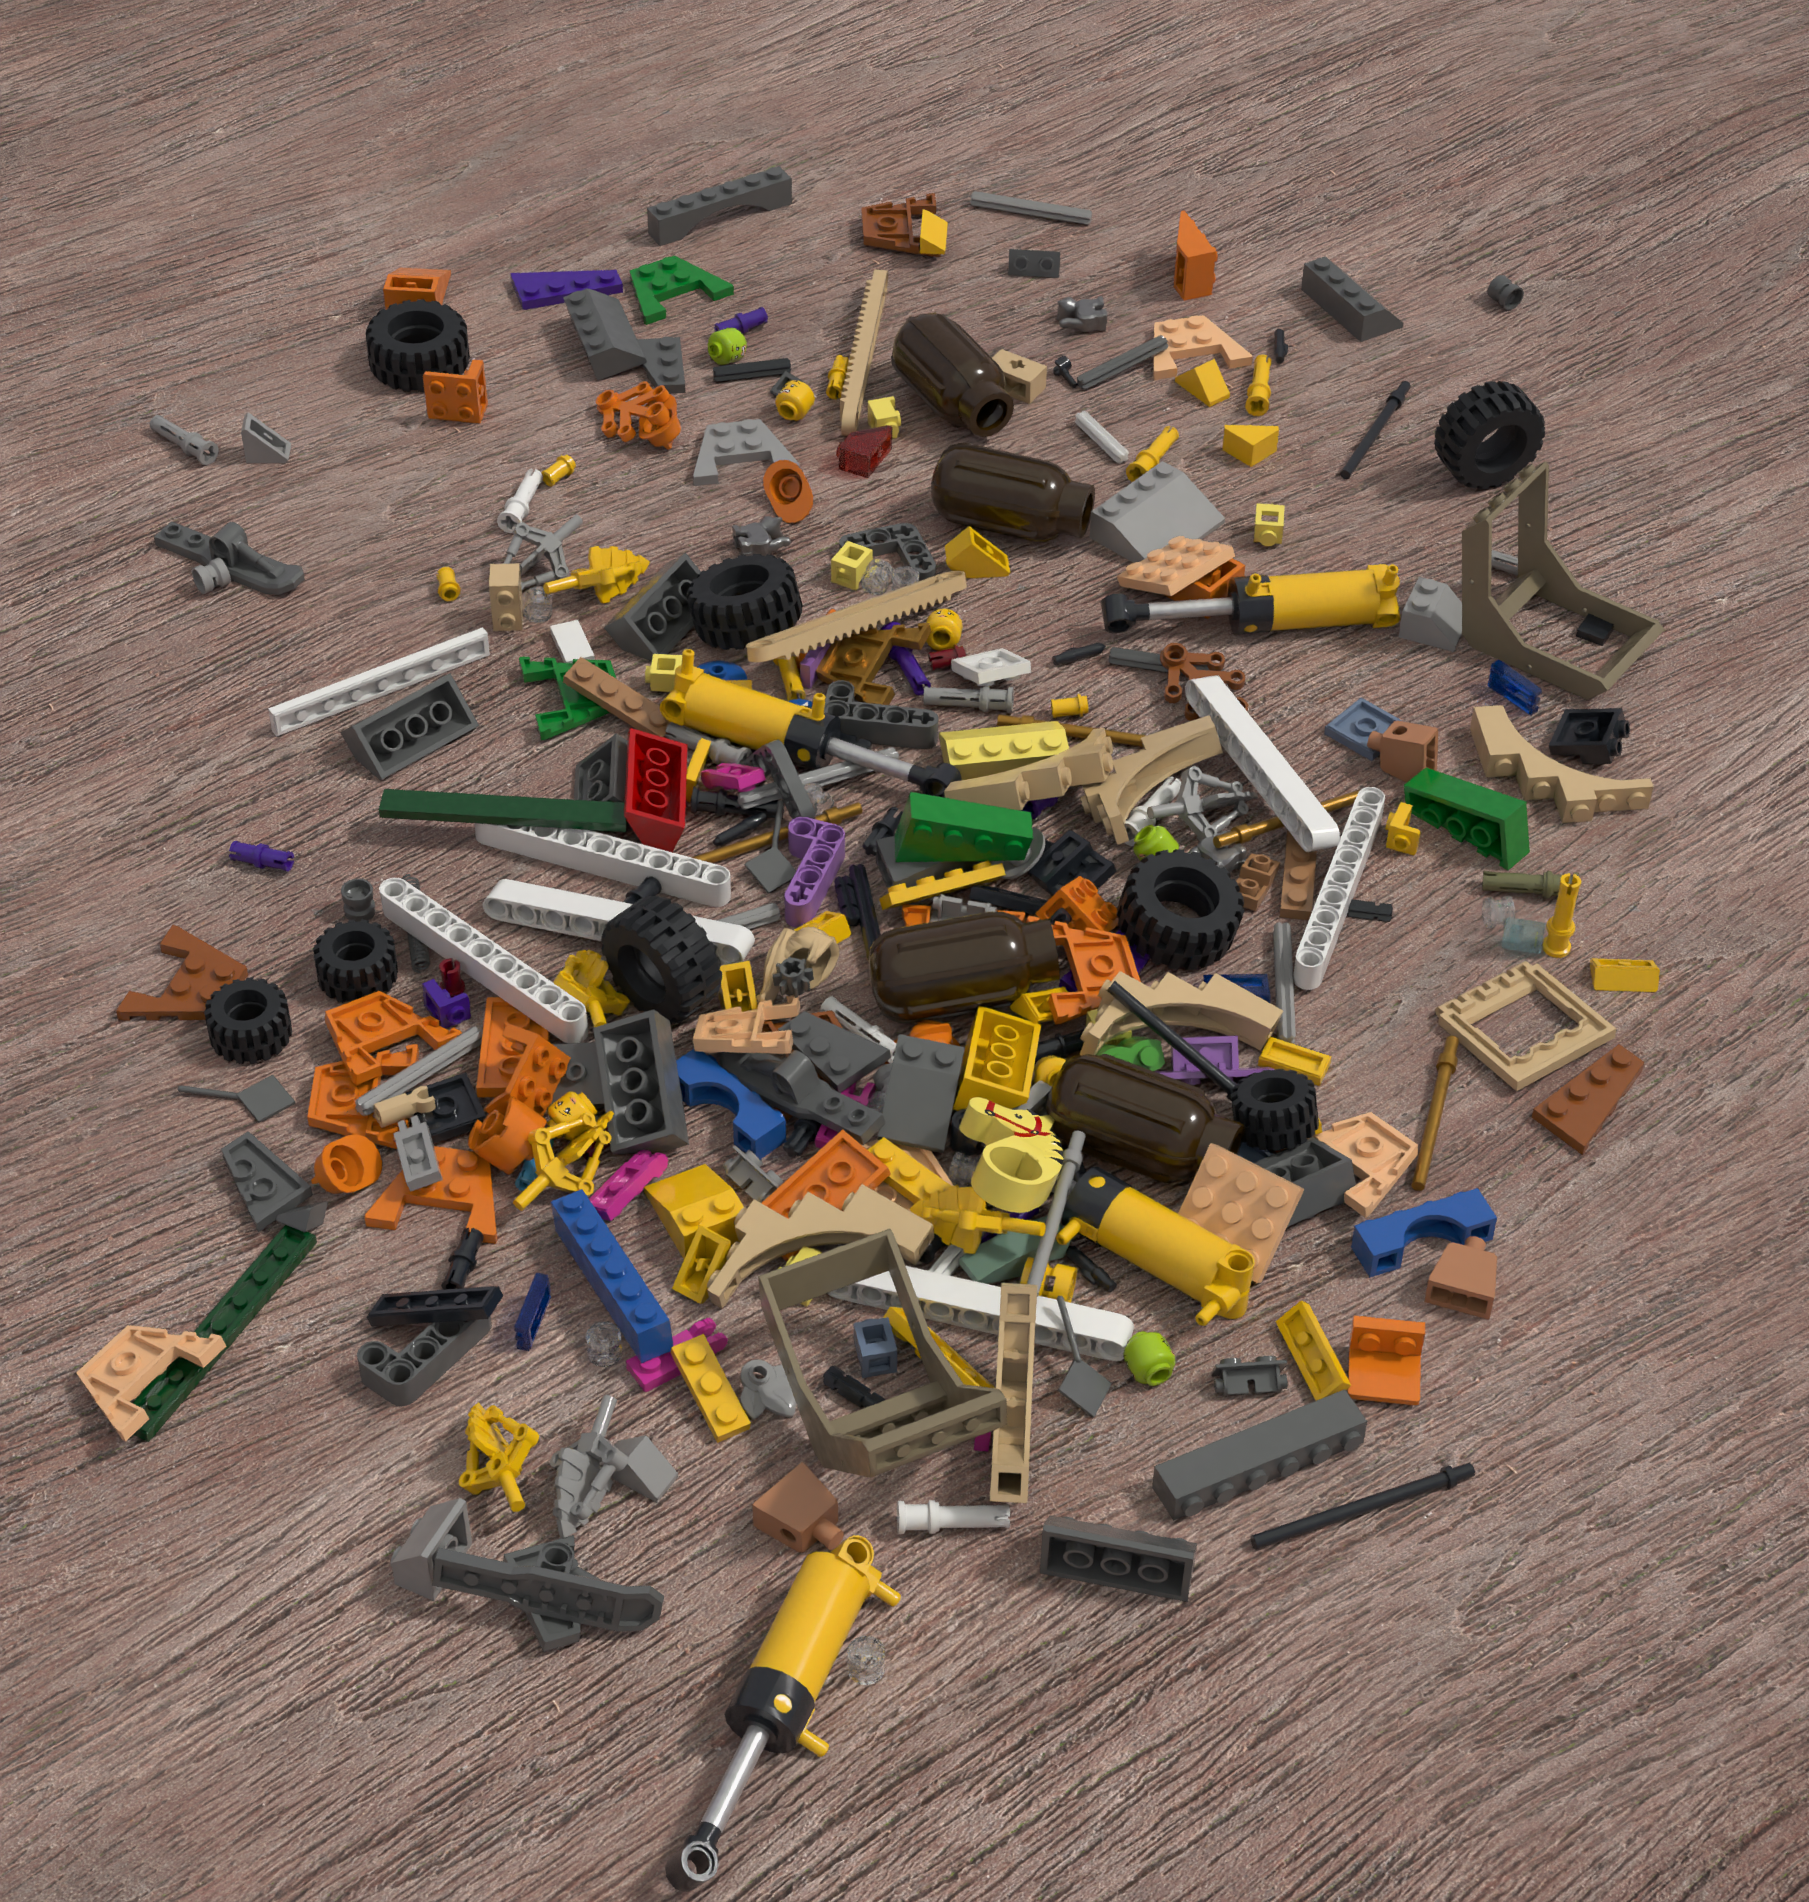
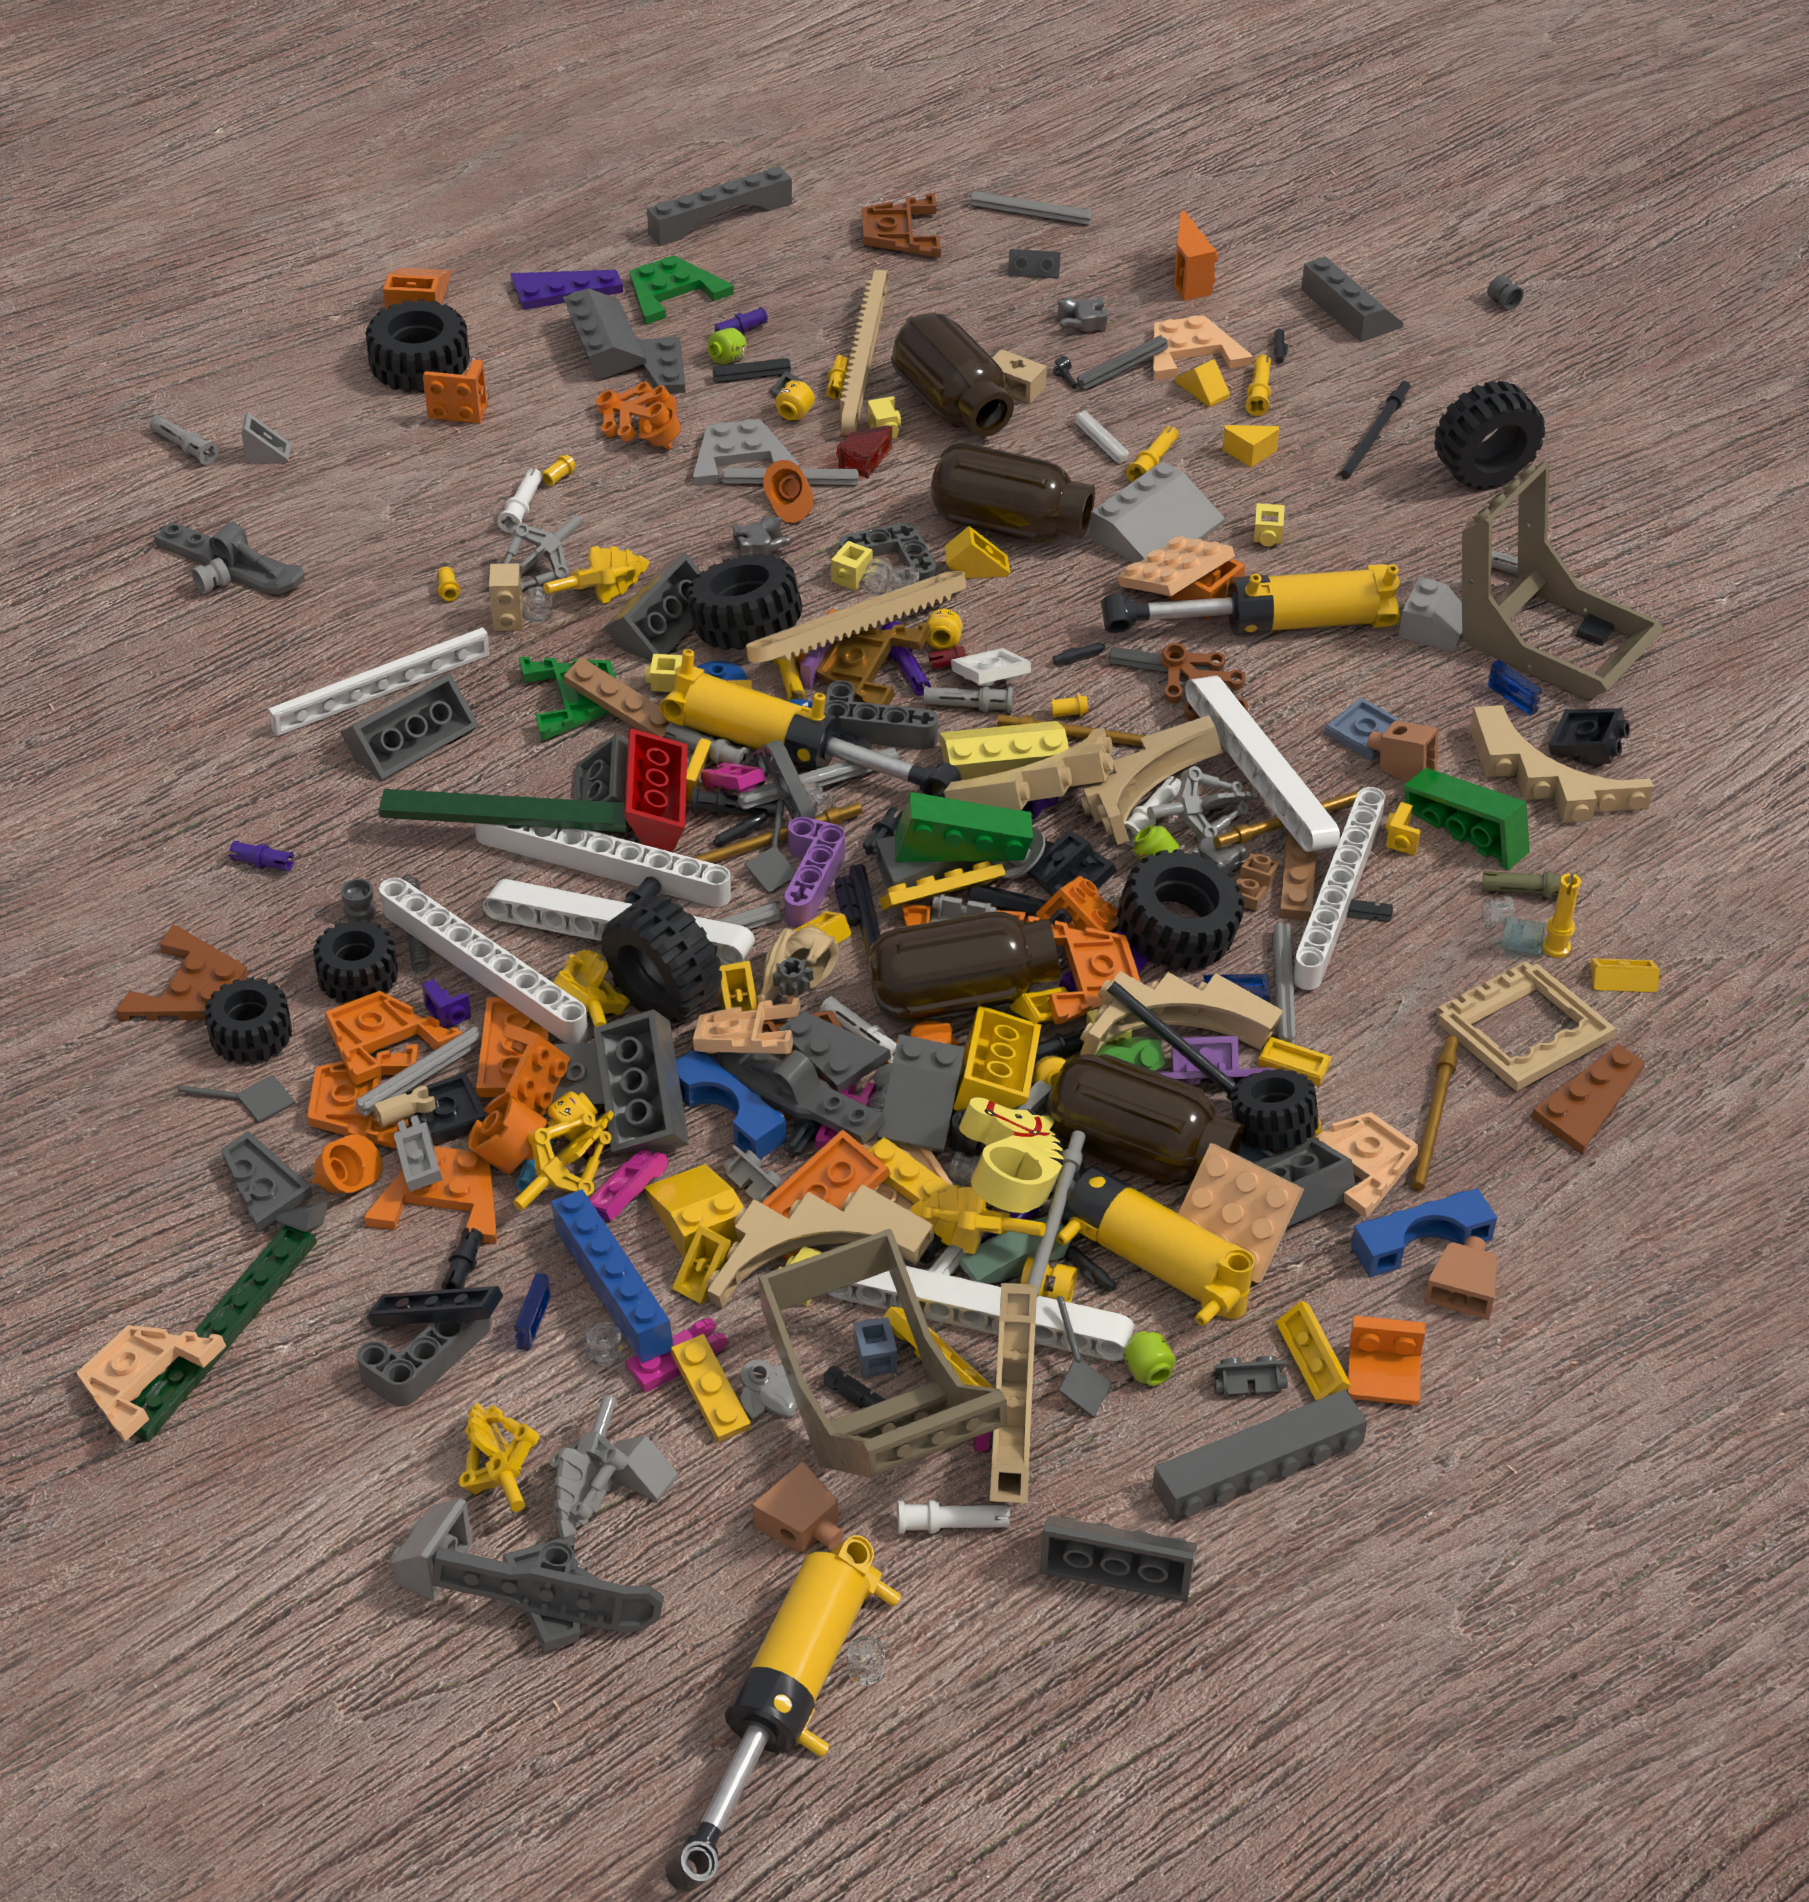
(451, 977): dark red pin -> none
(571, 641): white tile -> none
(814, 476): none -> light grey axle
(933, 234): yellow slope -> none
(1446, 1477): black bar -> none

